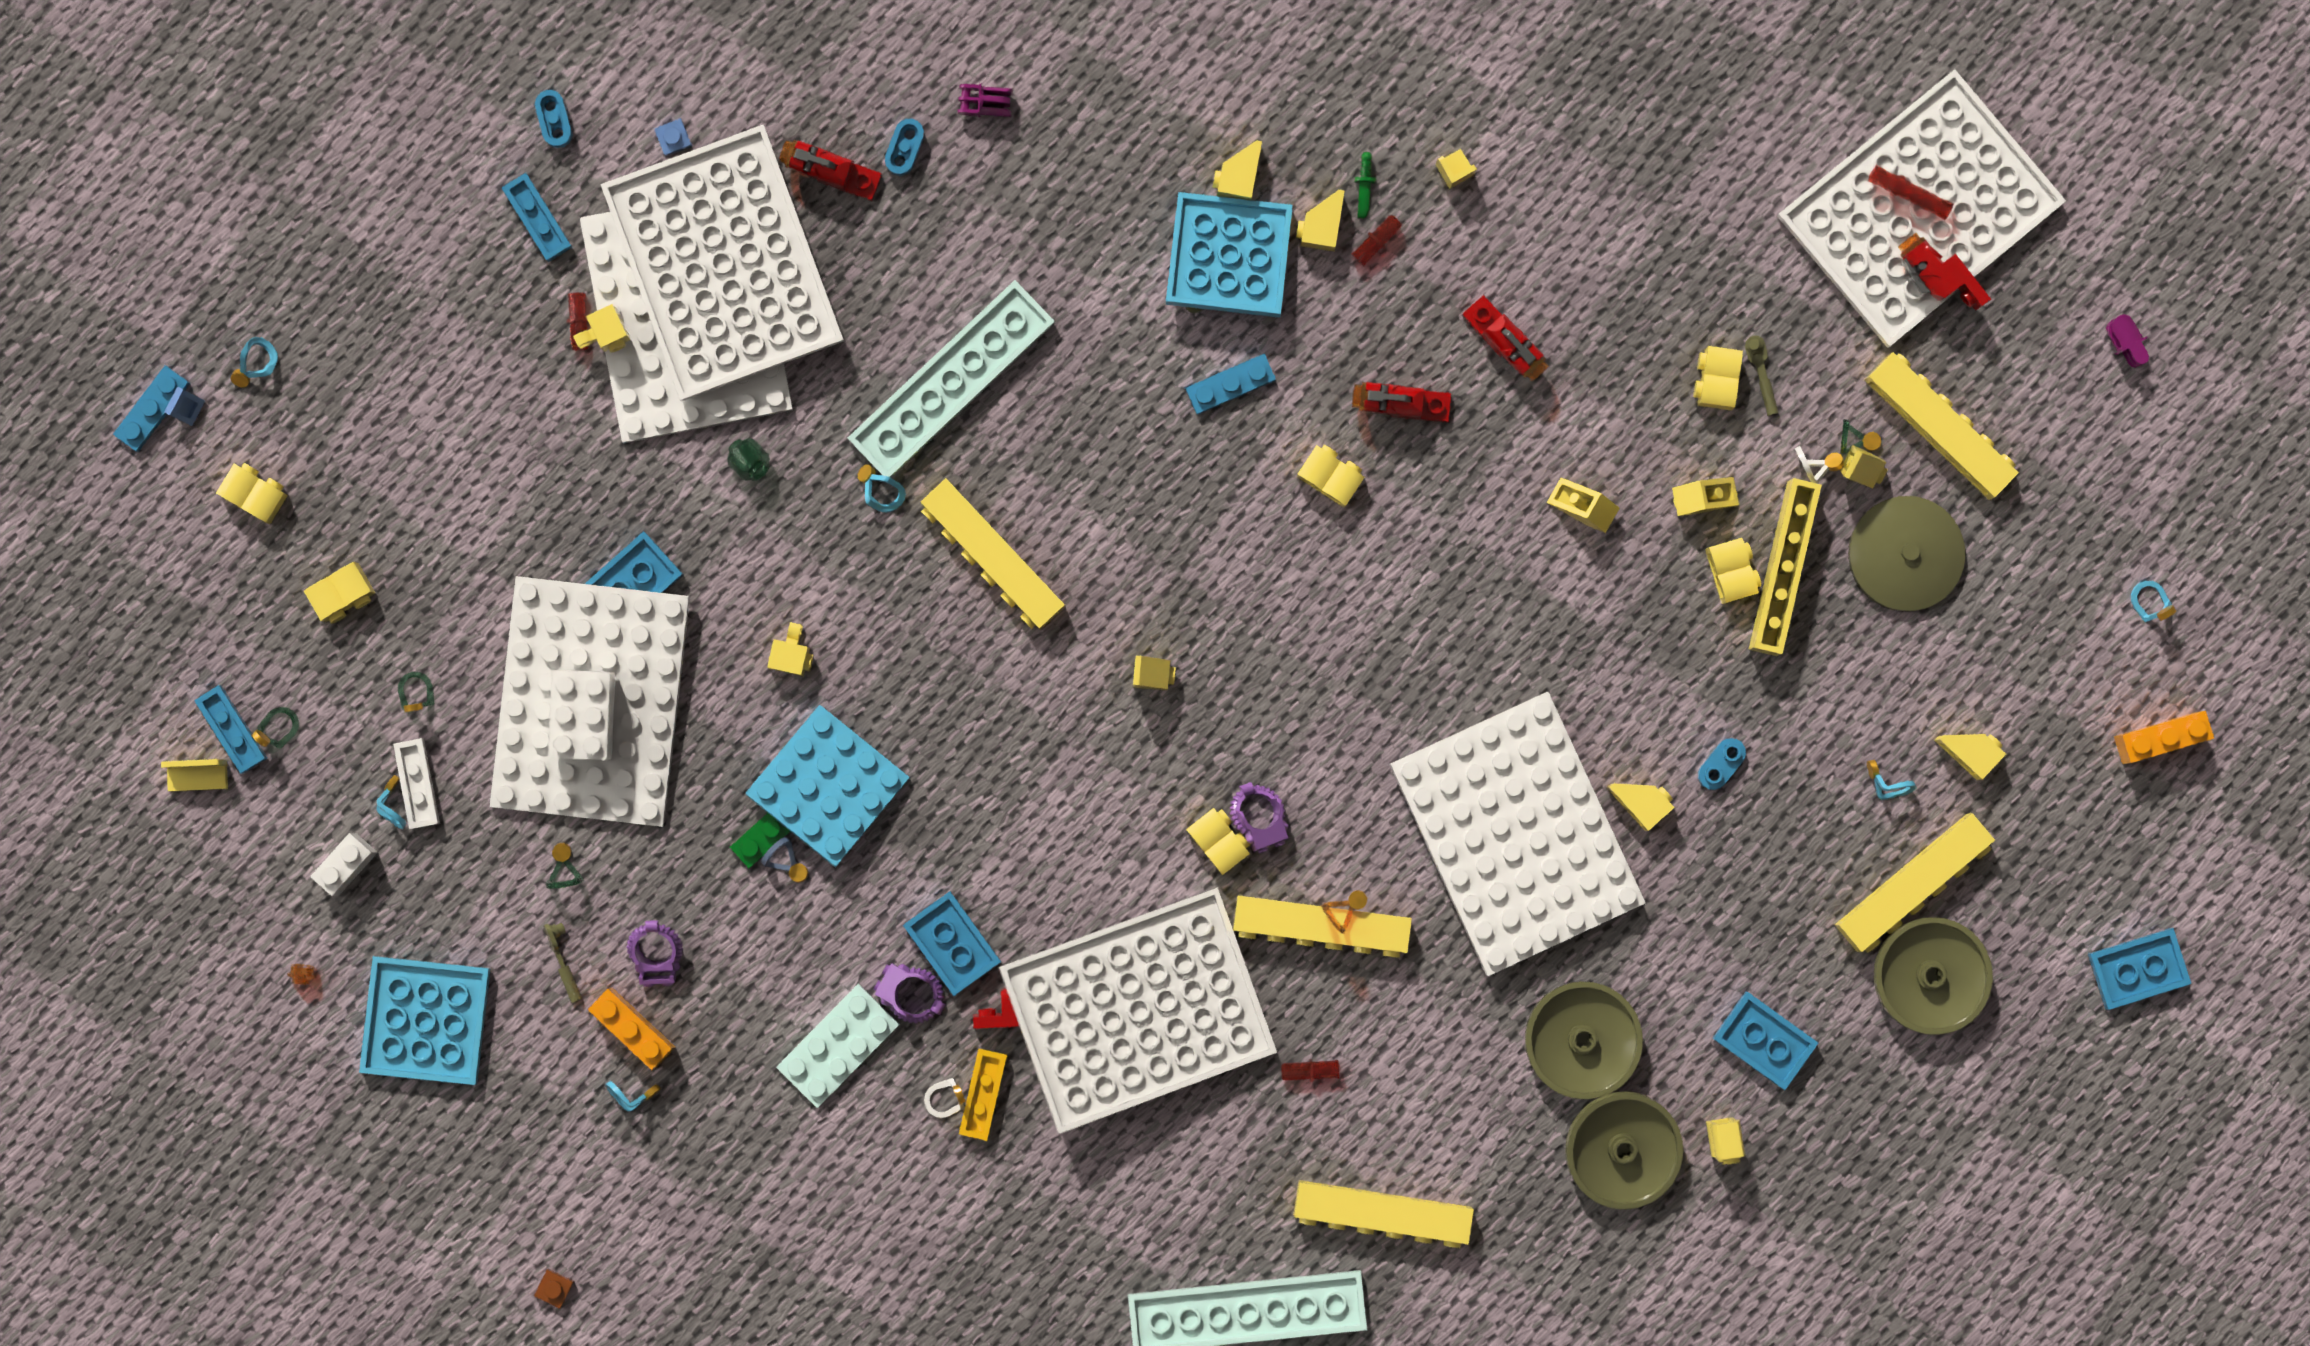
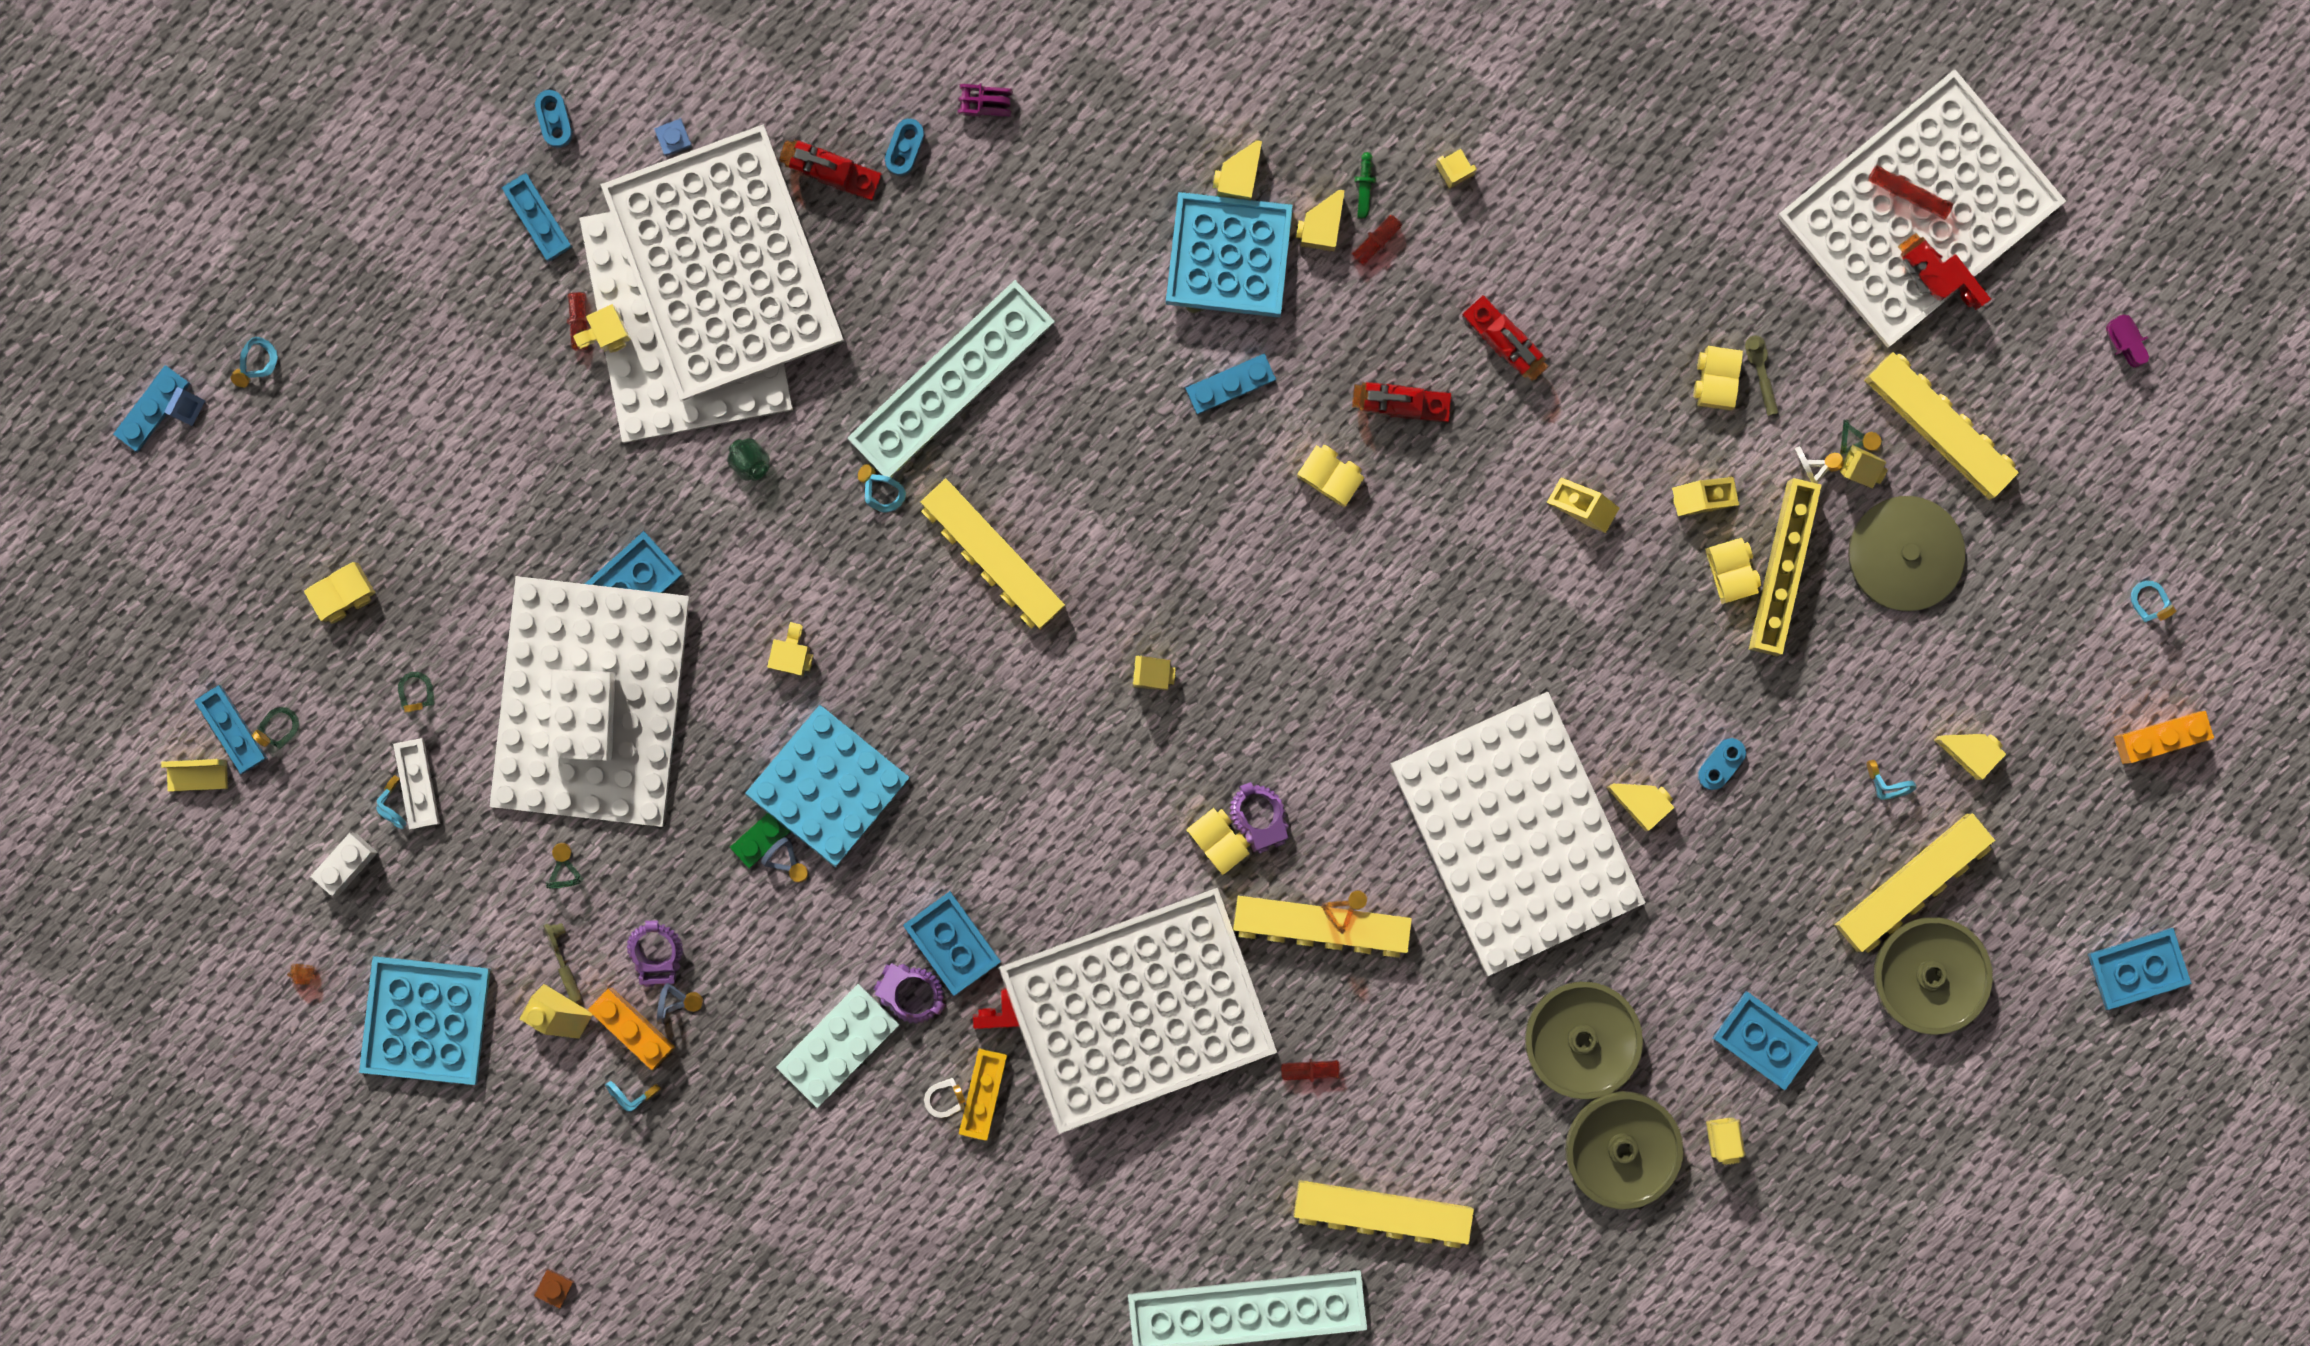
(252, 493): light yellow brick -> none
(555, 1014): none -> light yellow slope
(691, 1001): none -> sand blue piece

